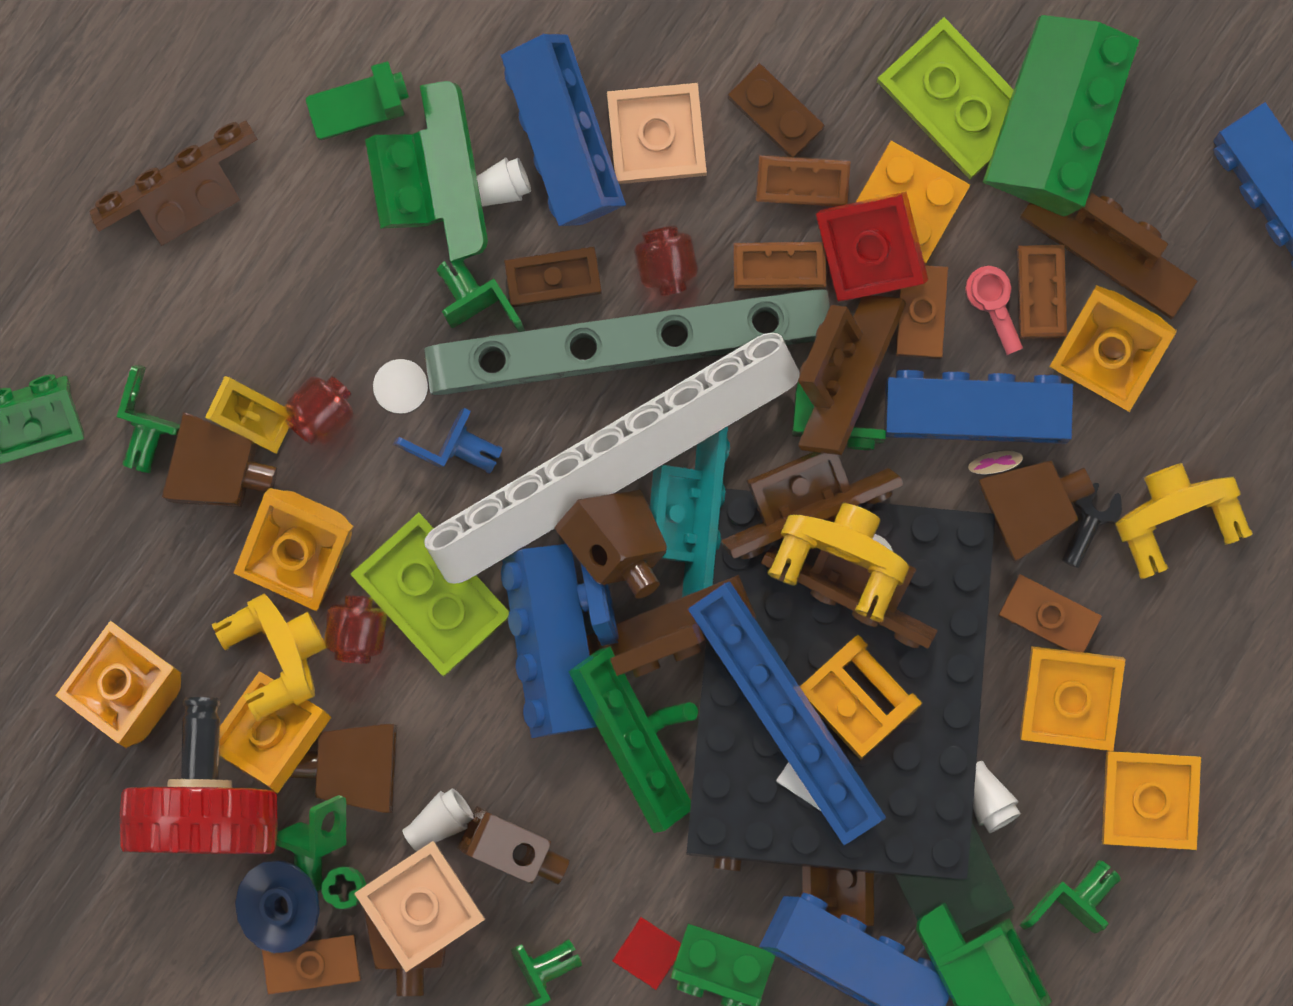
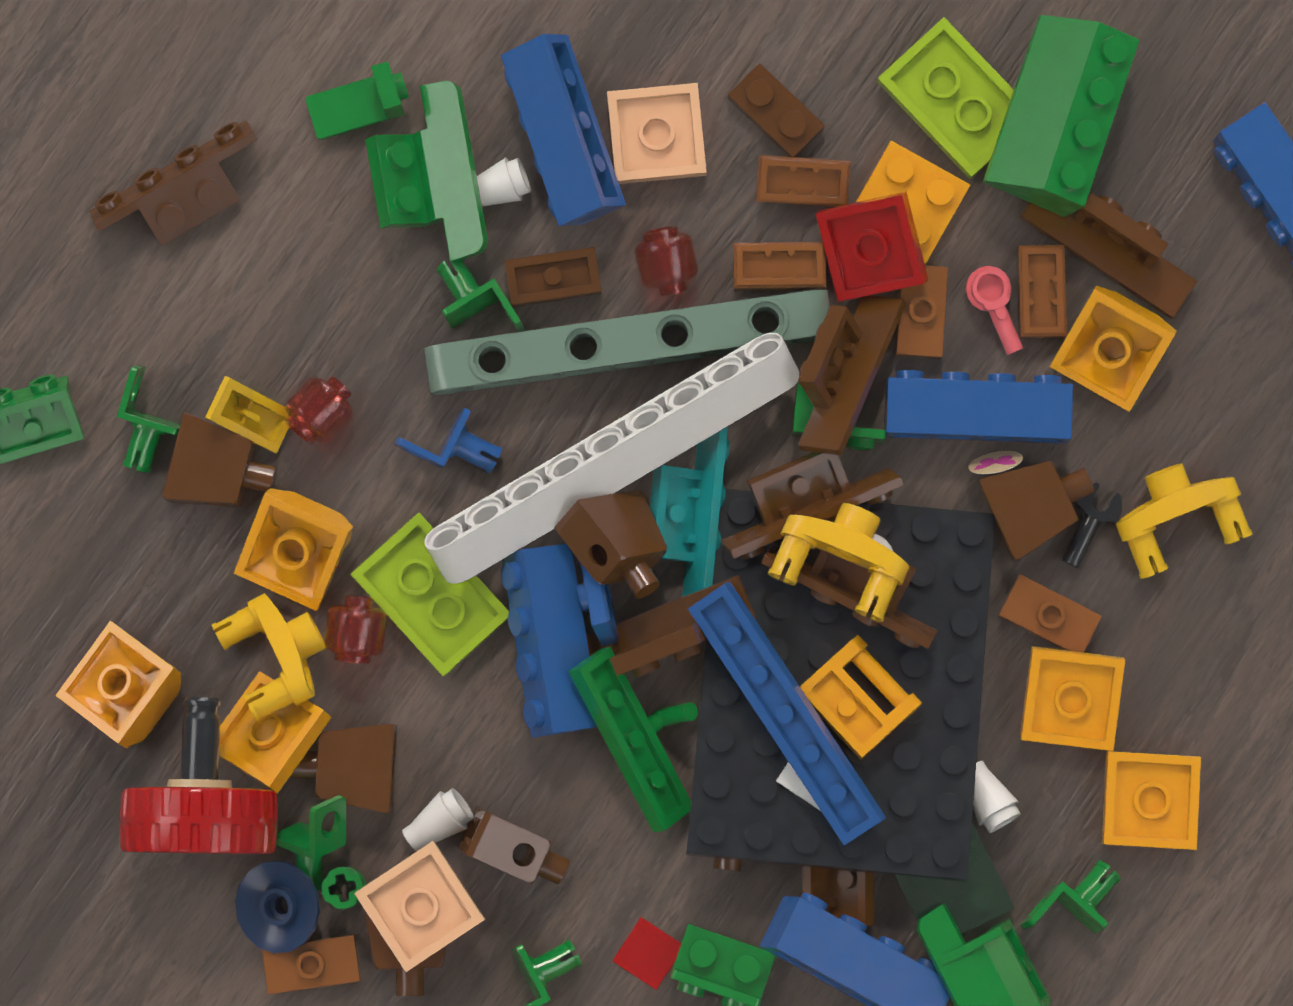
(400, 386): white sticker -> none

